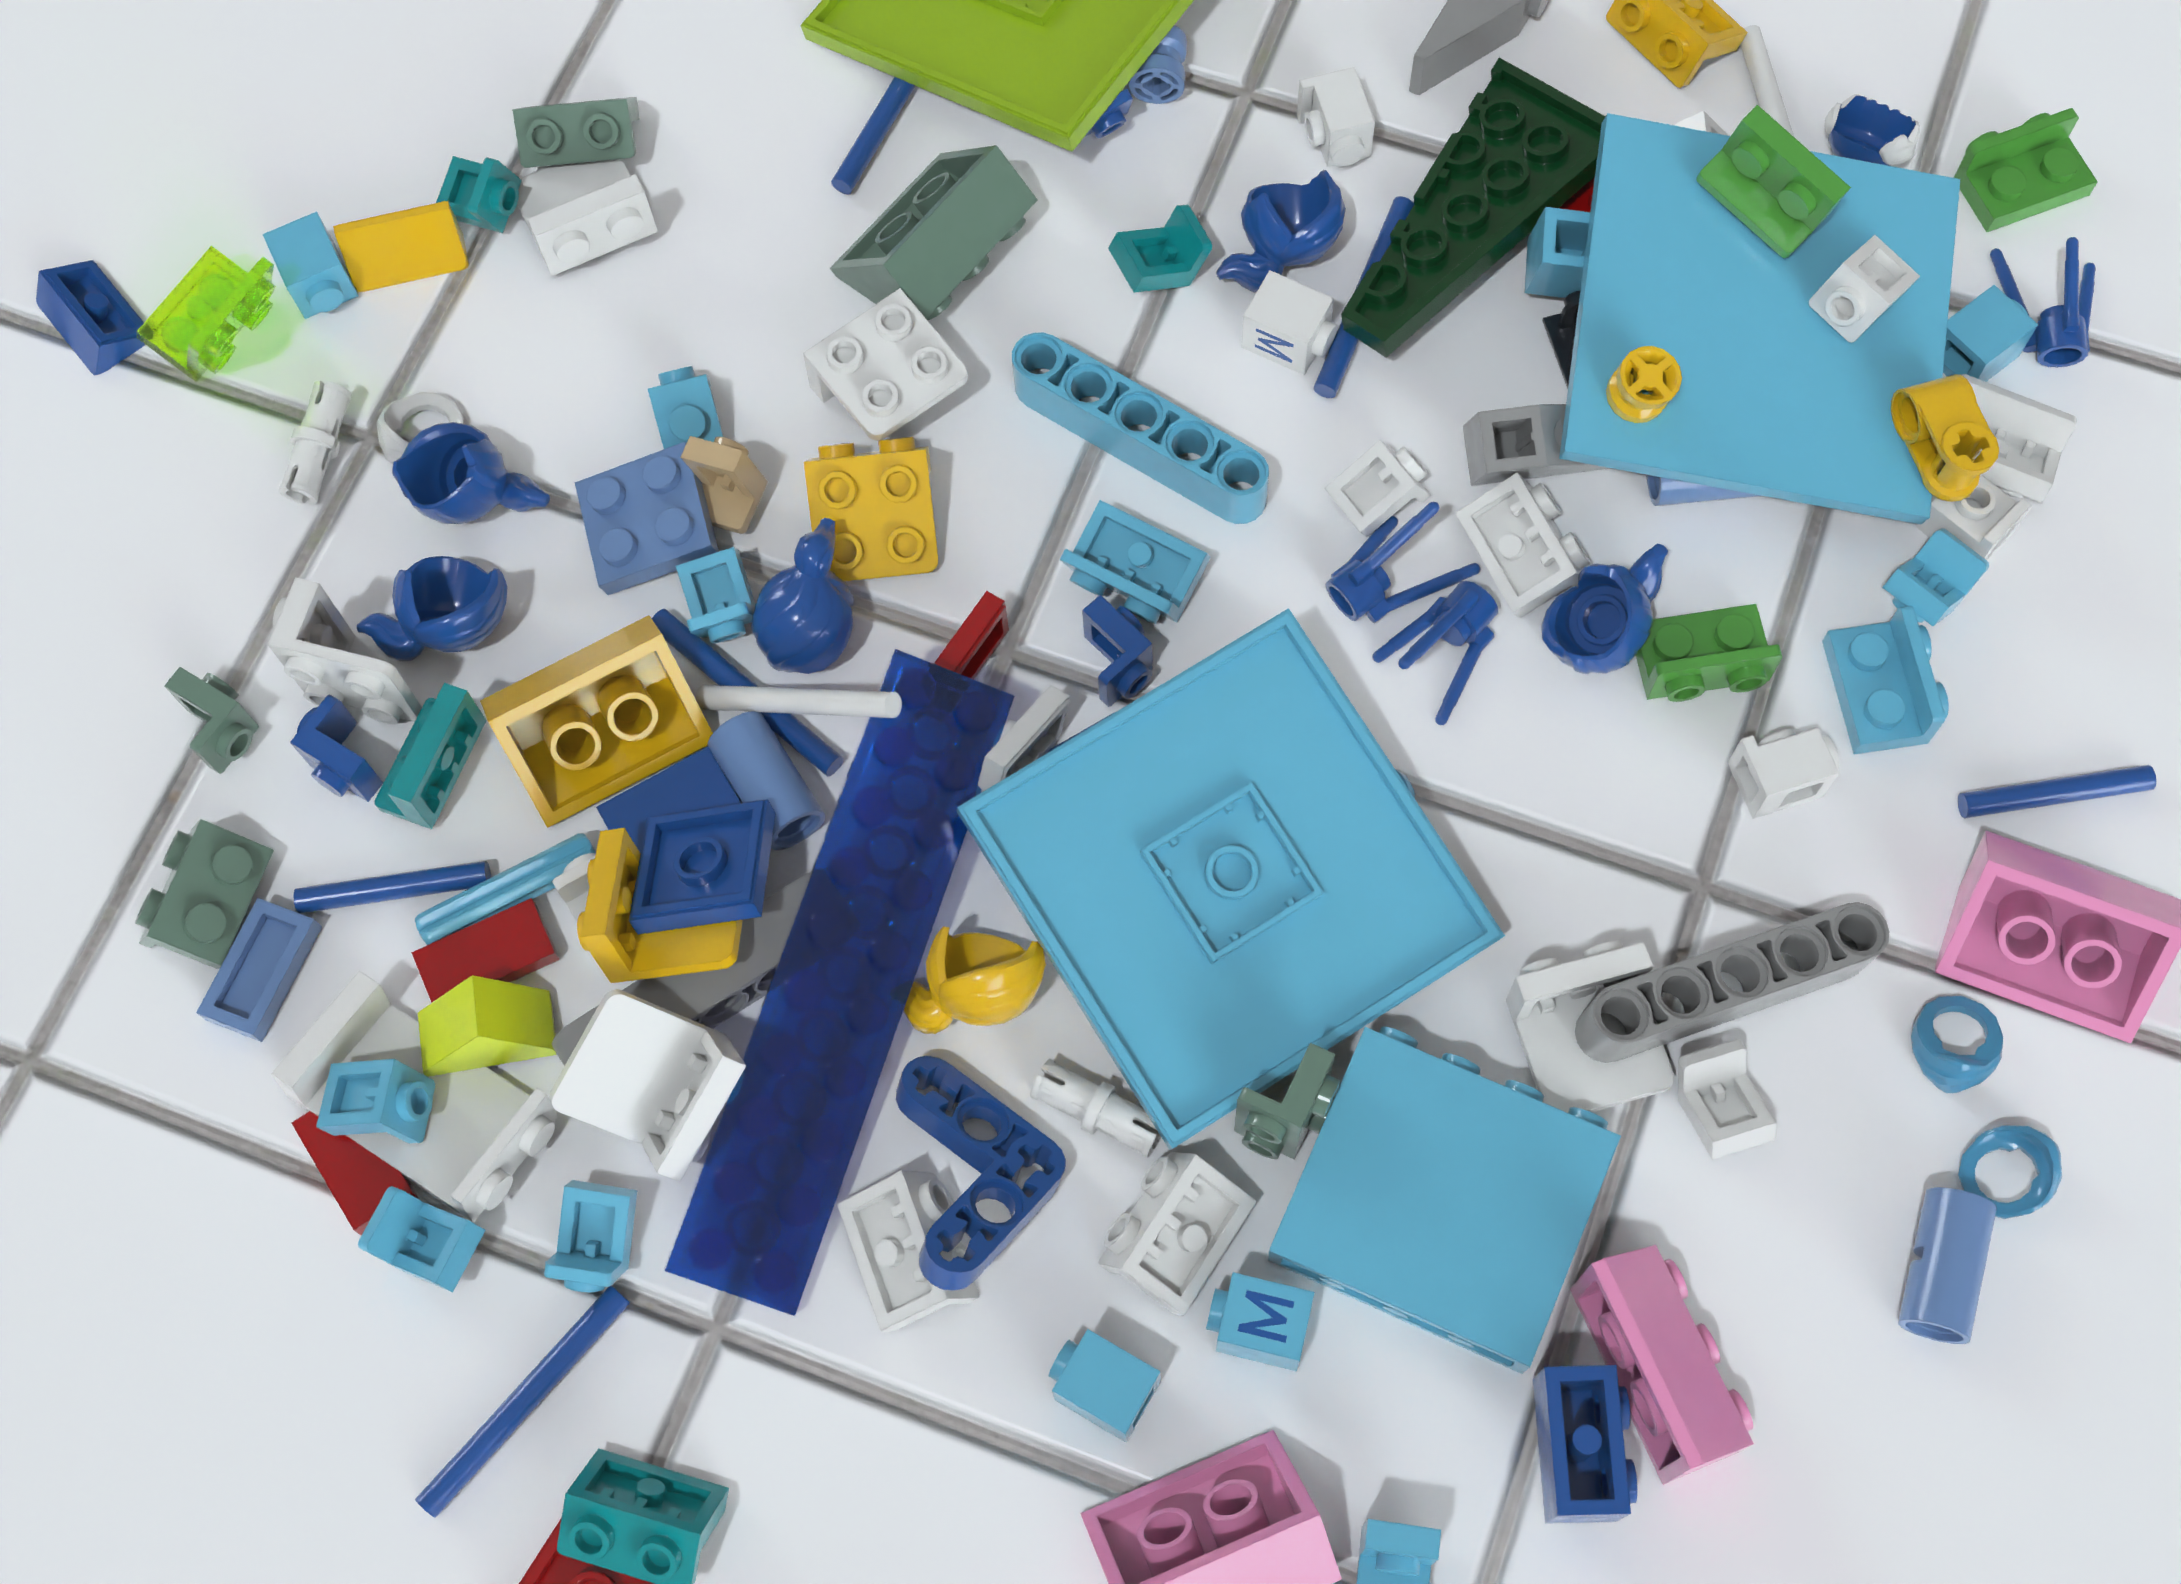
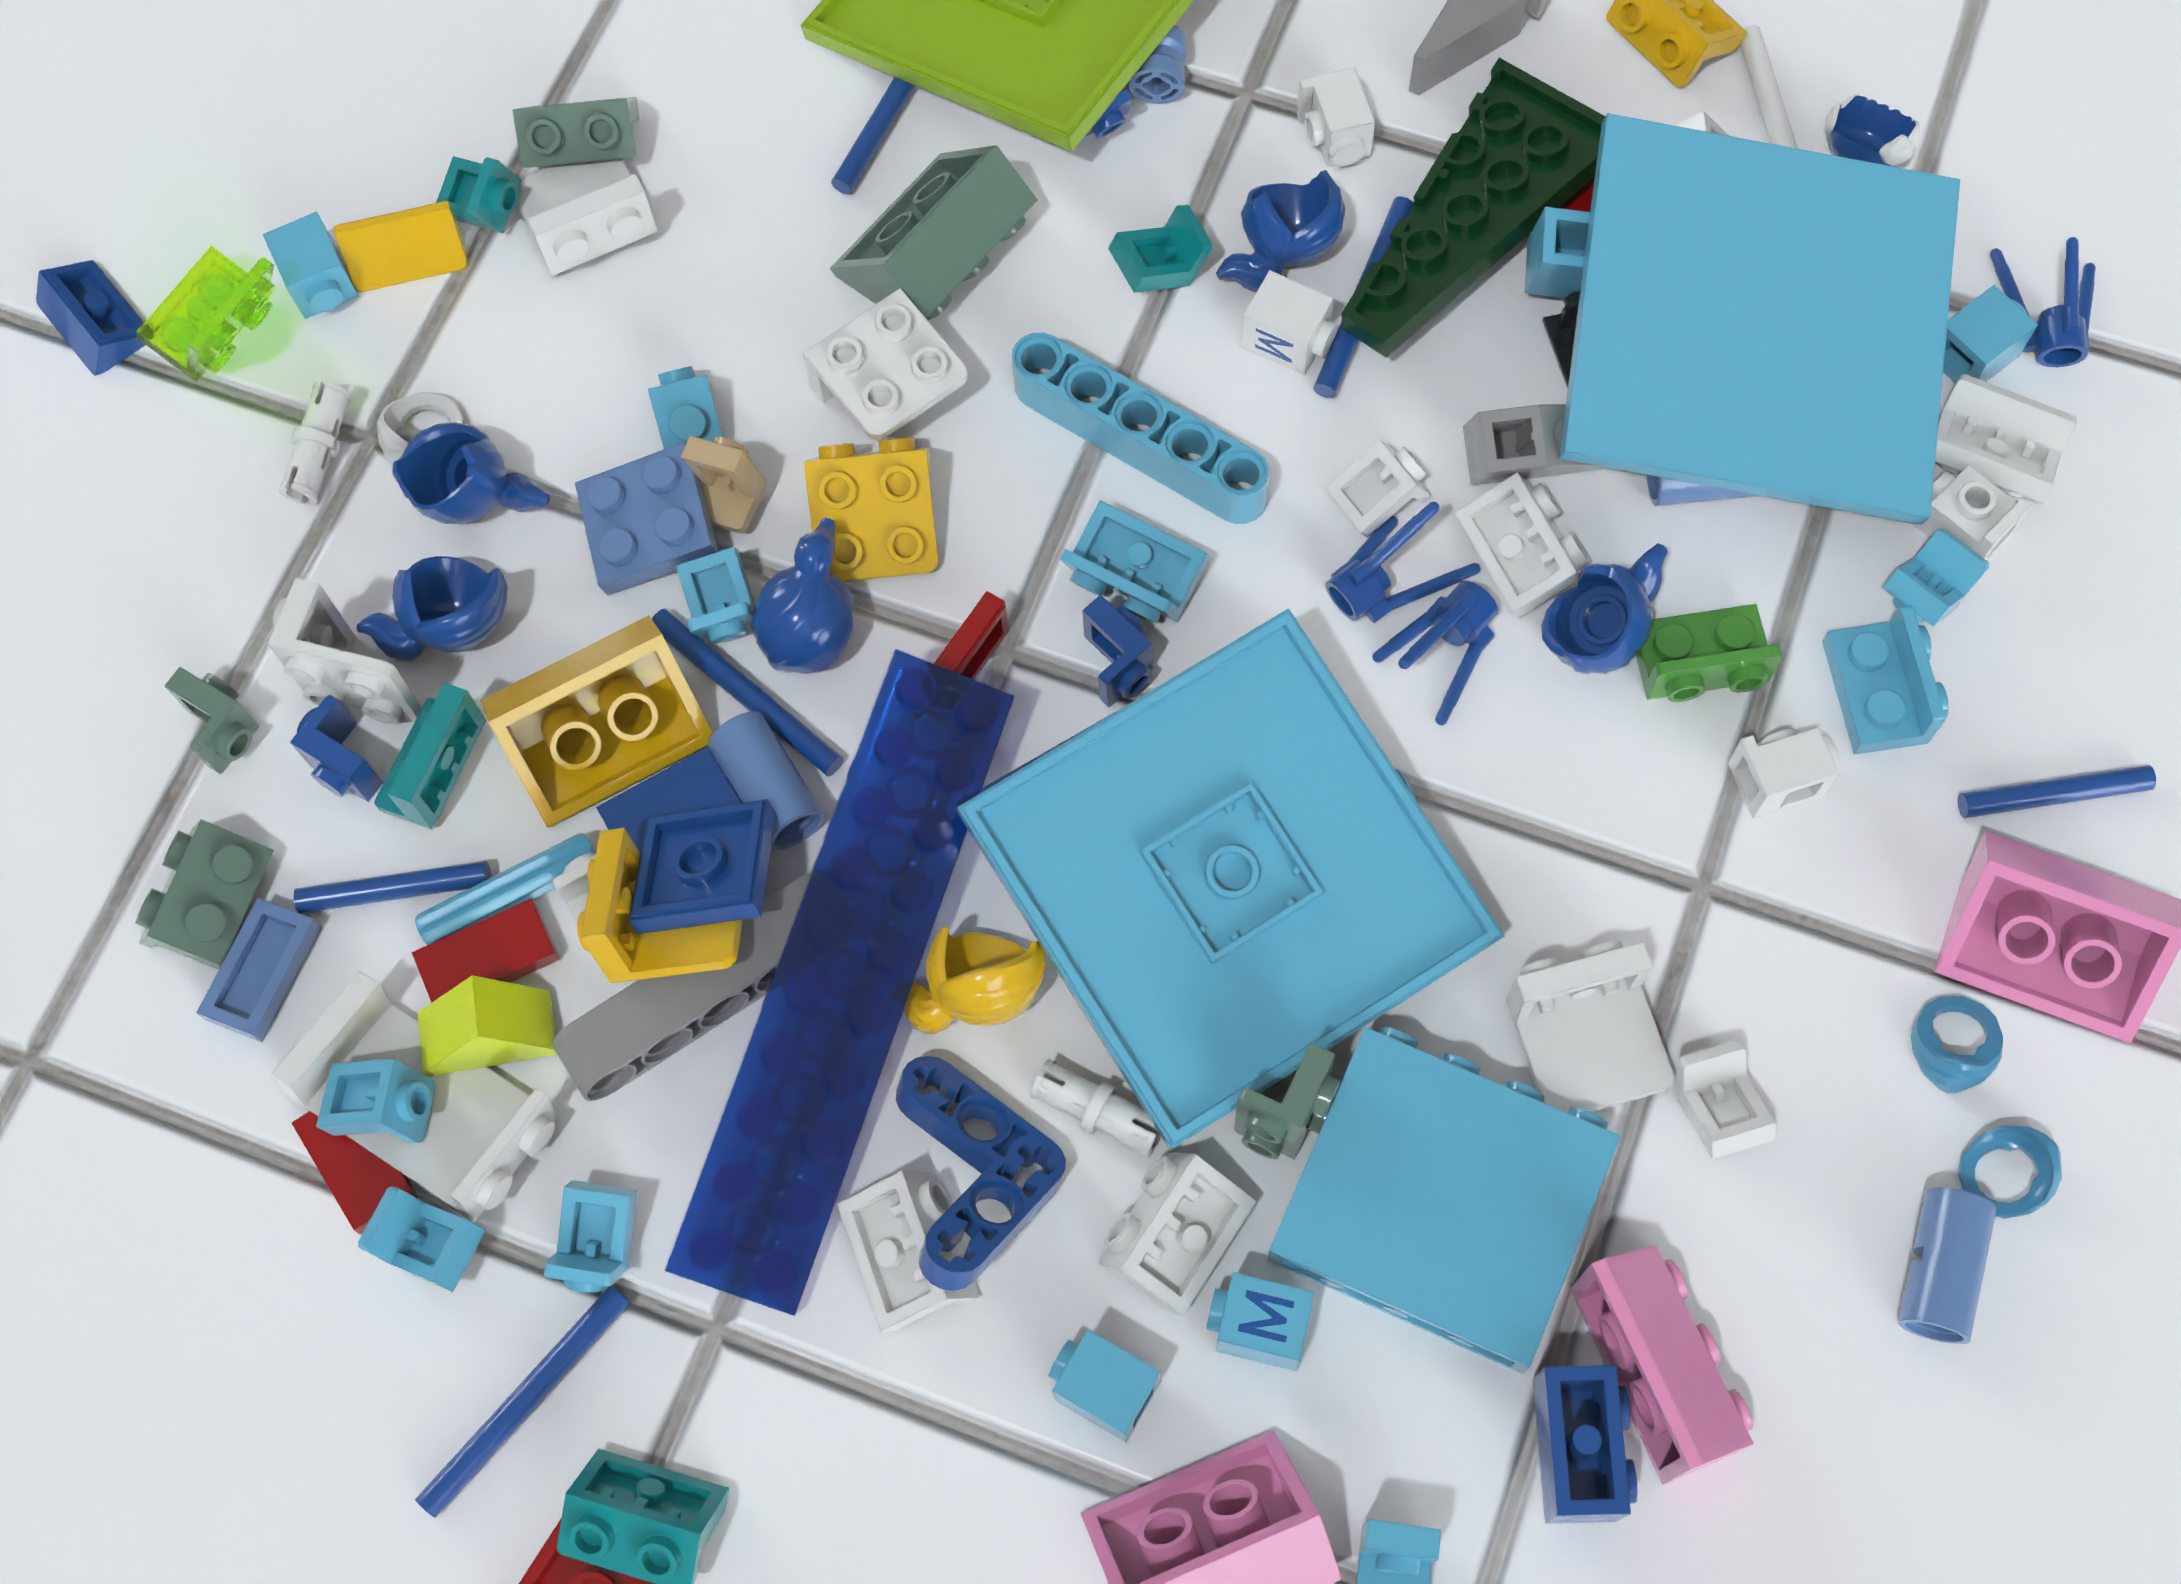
(649, 1079): white bracket -> none
(800, 701): white bar -> none
(1027, 738): white plate -> none
(1644, 369): yellow wheel -> none
(1752, 961): light grey beam -> none
(1772, 182): bright green bracket -> none
(1863, 289): white bracket -> none
(1944, 426): yellow piece -> none
(2024, 170): bright green bracket -> none

